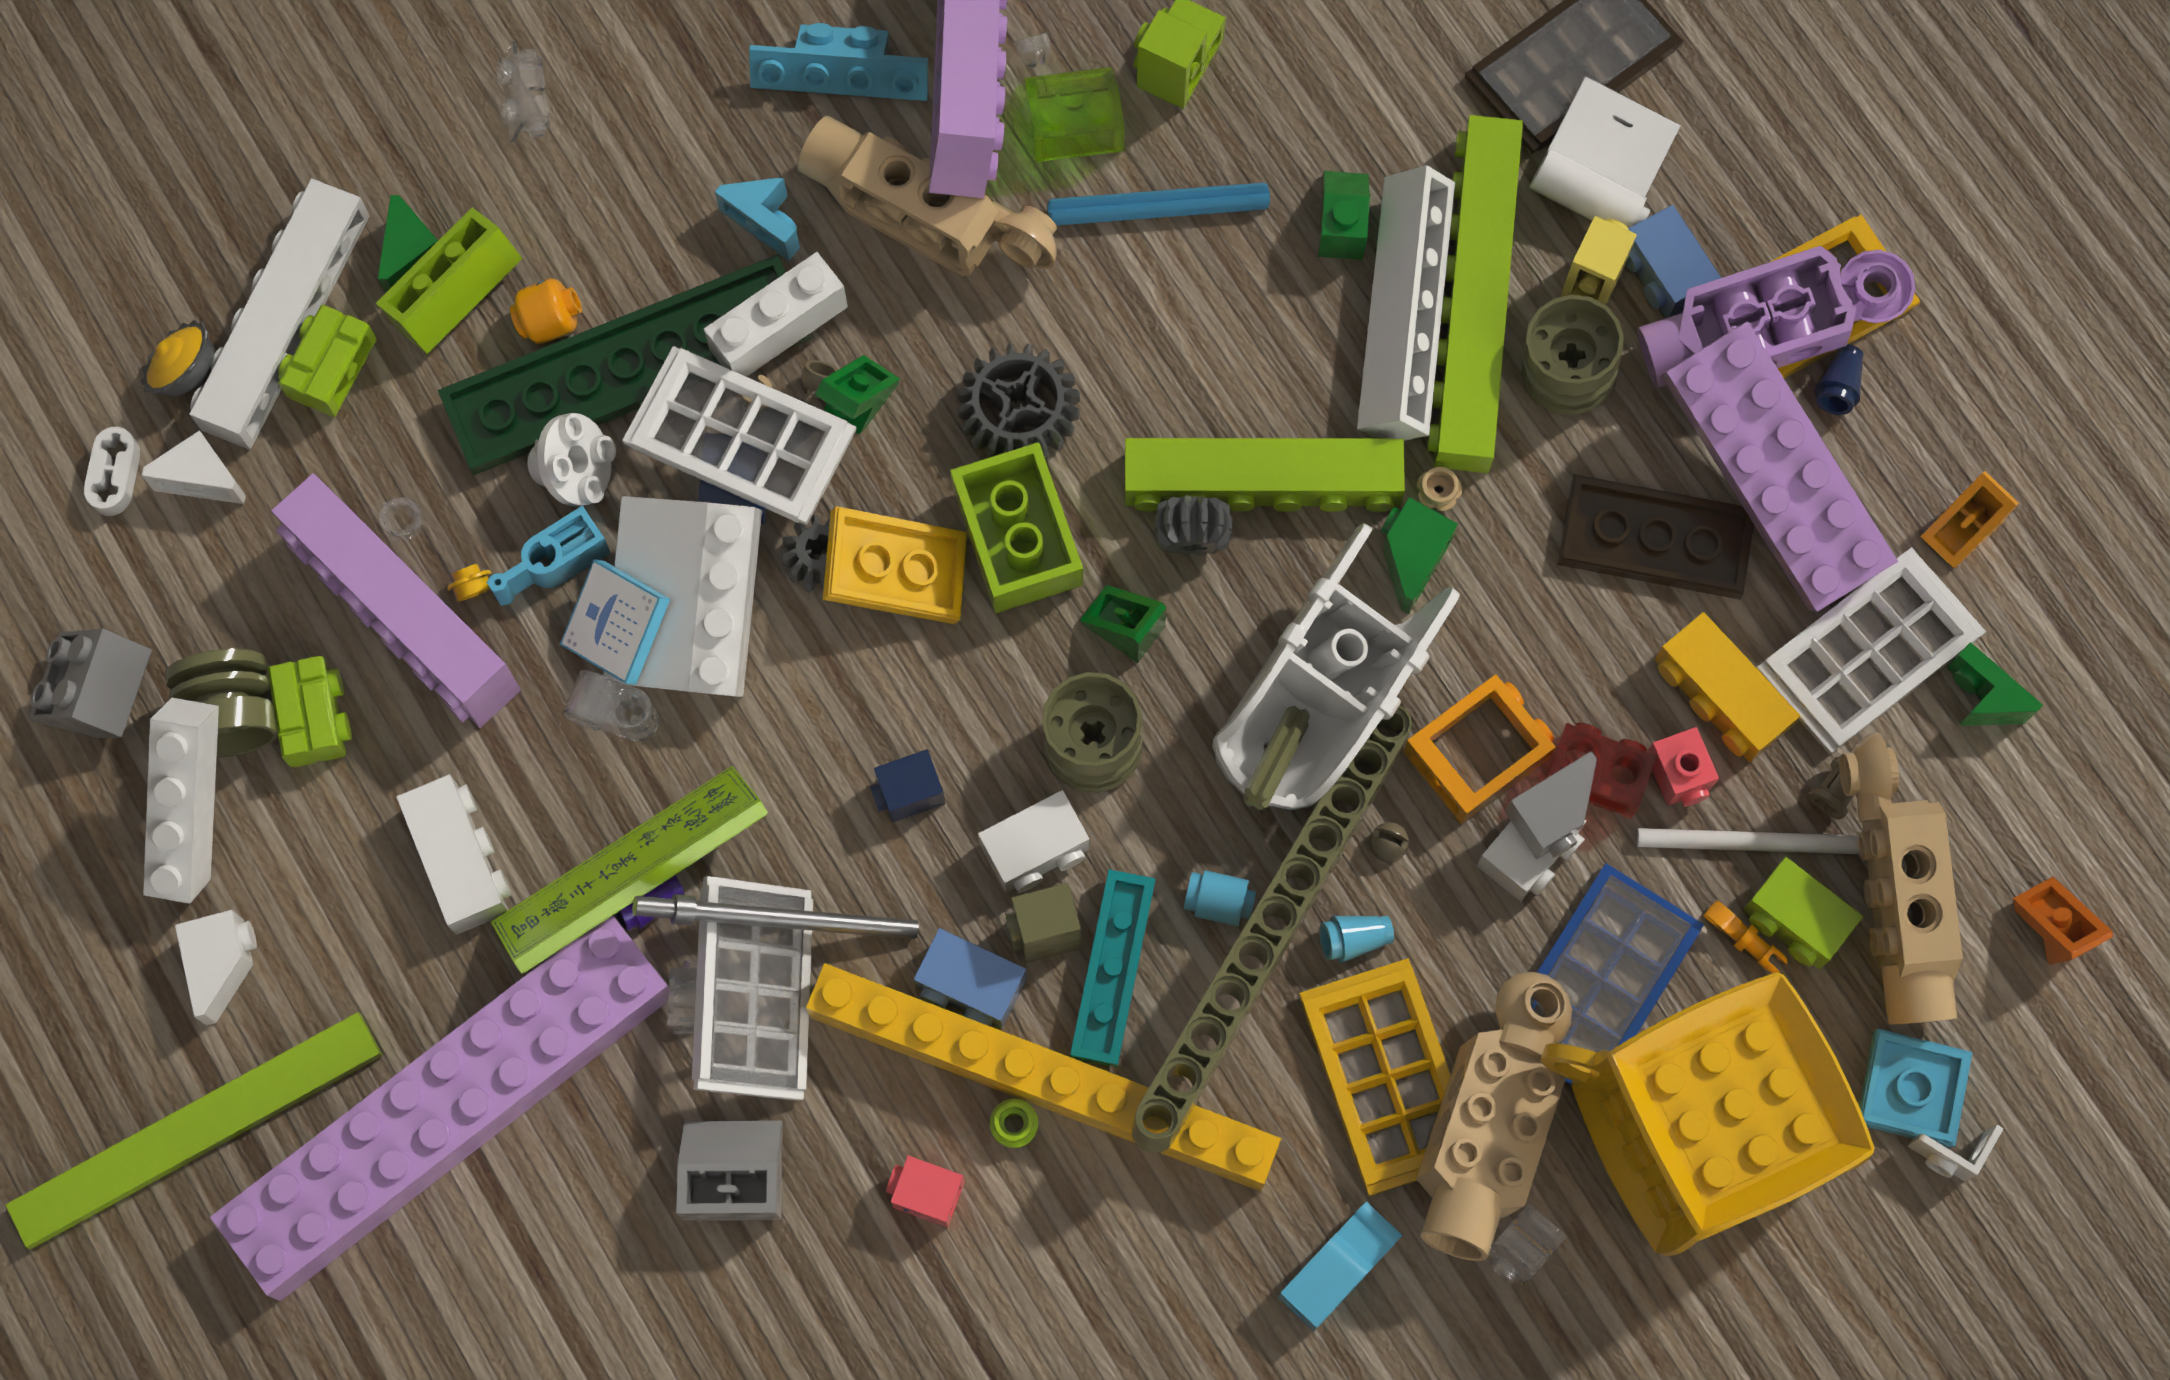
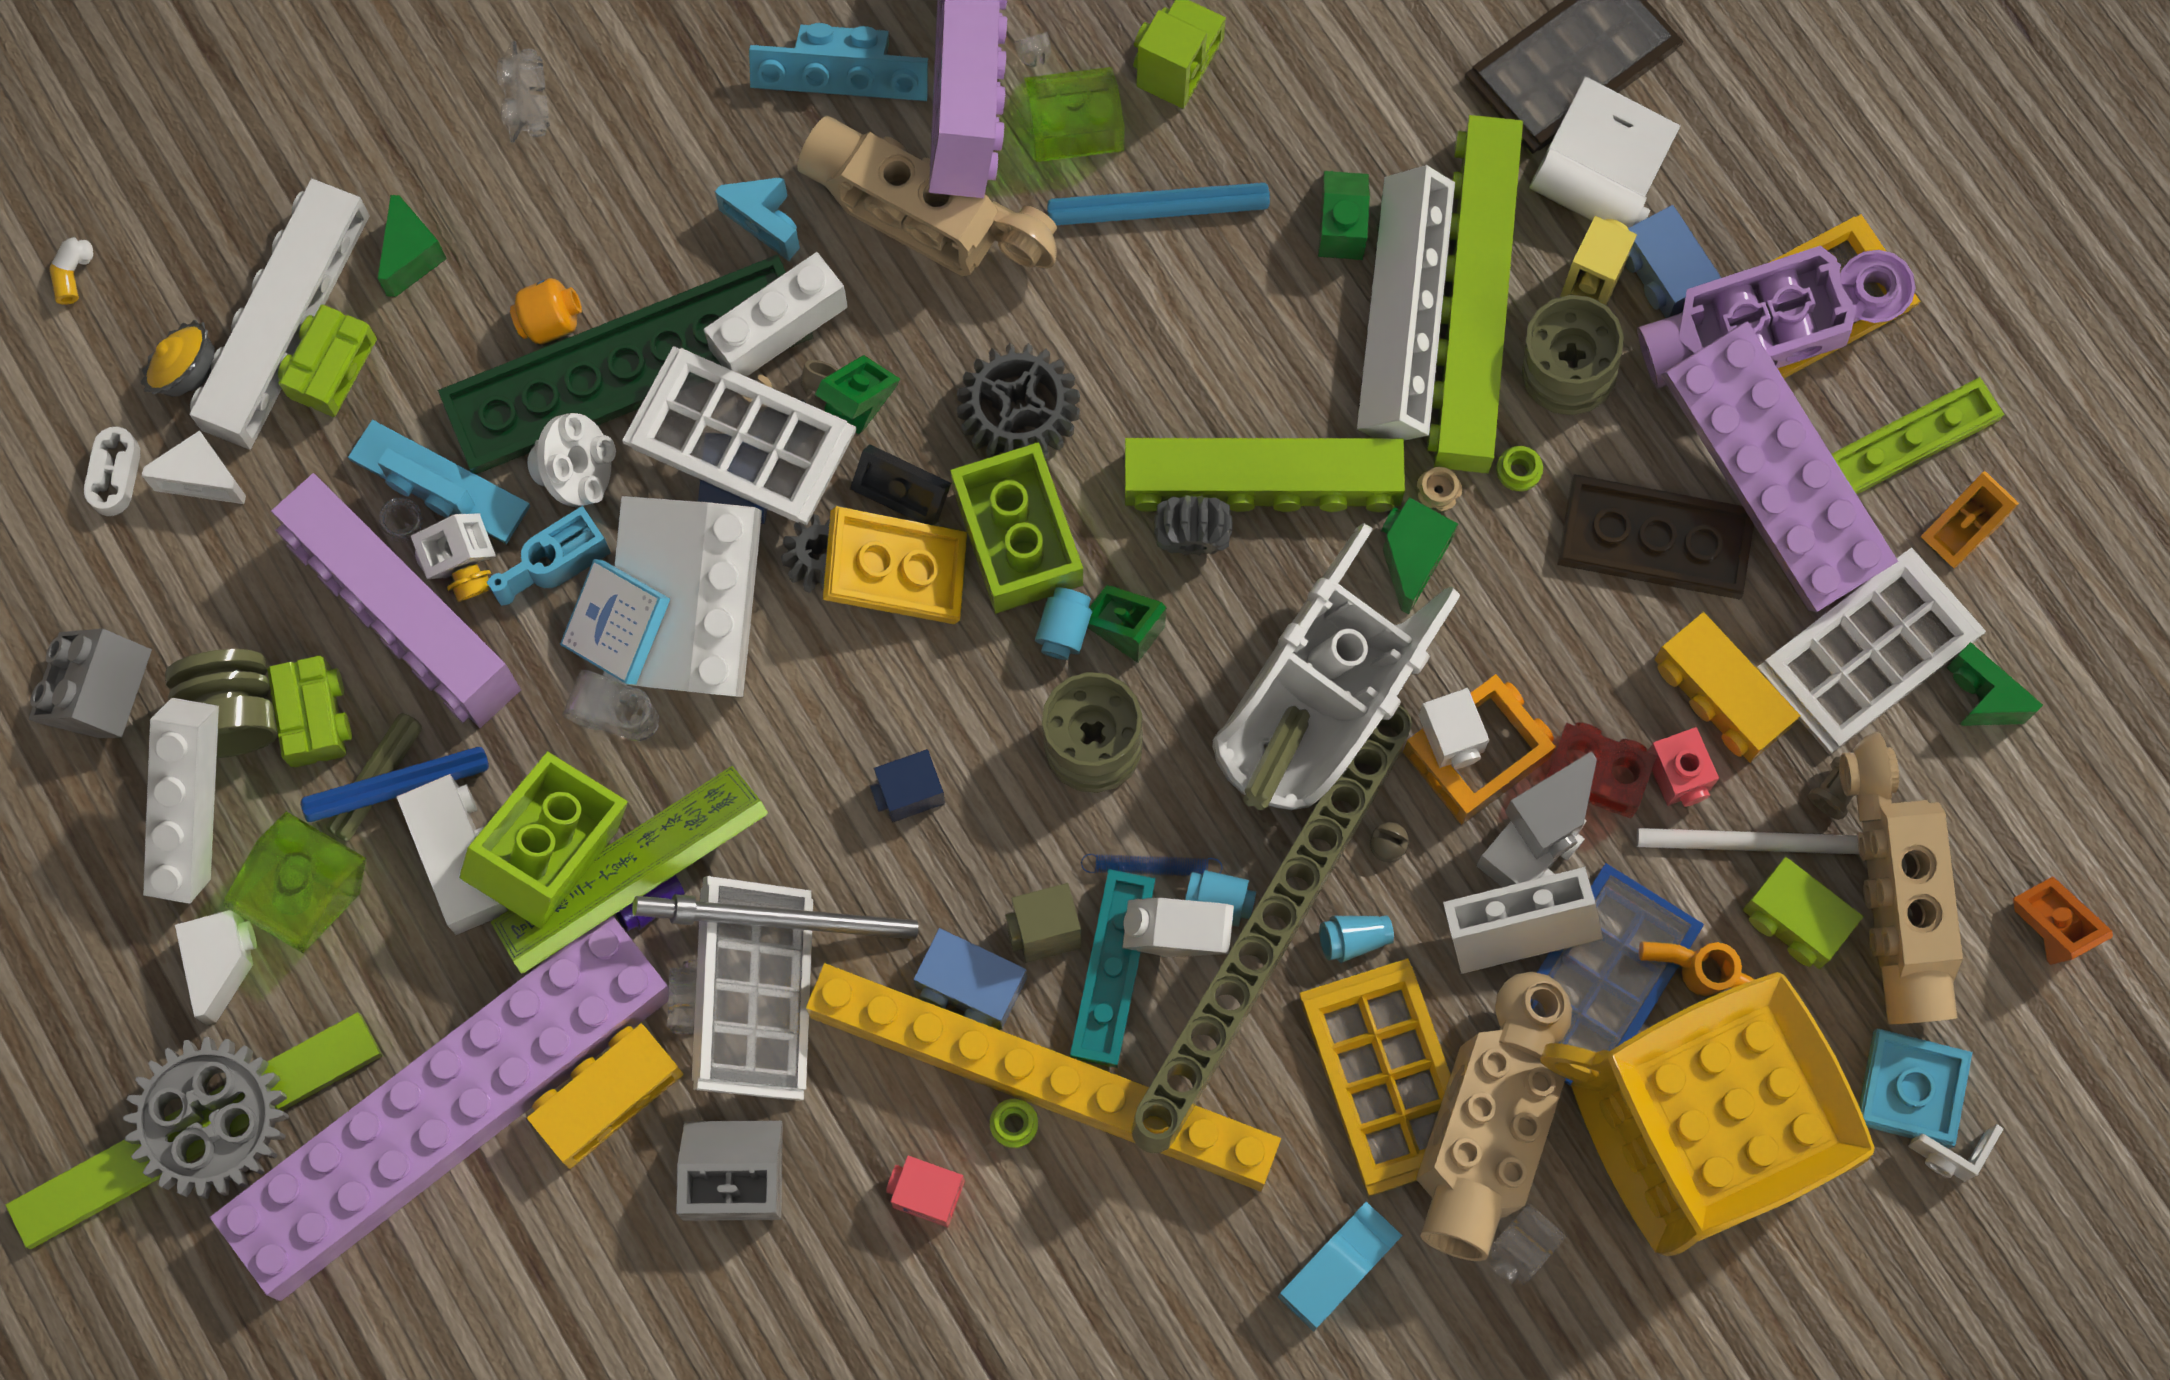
(63, 267): none -> arm
(224, 1155): none -> light grey gear
(296, 882): none -> clear neon green slope
(383, 760): none -> olive axle
(392, 784): none -> blue axle
(437, 481): none -> medium azure bracket
(449, 280): lime brick -> none
(452, 545): none -> white brick
(543, 839): none -> lime brick
(603, 1094): none -> yellow brick
(900, 485): none -> black plate
(1035, 843): white brick -> none
(1064, 623): none -> medium azure brick
(1149, 866): none -> blue piece
(1177, 927): none -> white slope
(1454, 729): none -> white brick
(1523, 456): none -> lime plate
(1523, 920): none -> white brick
(1692, 964): none -> light orange piece
(1744, 936): light orange piece -> none
(1841, 381): dark blue cone -> none
(1918, 435): none -> lime tile

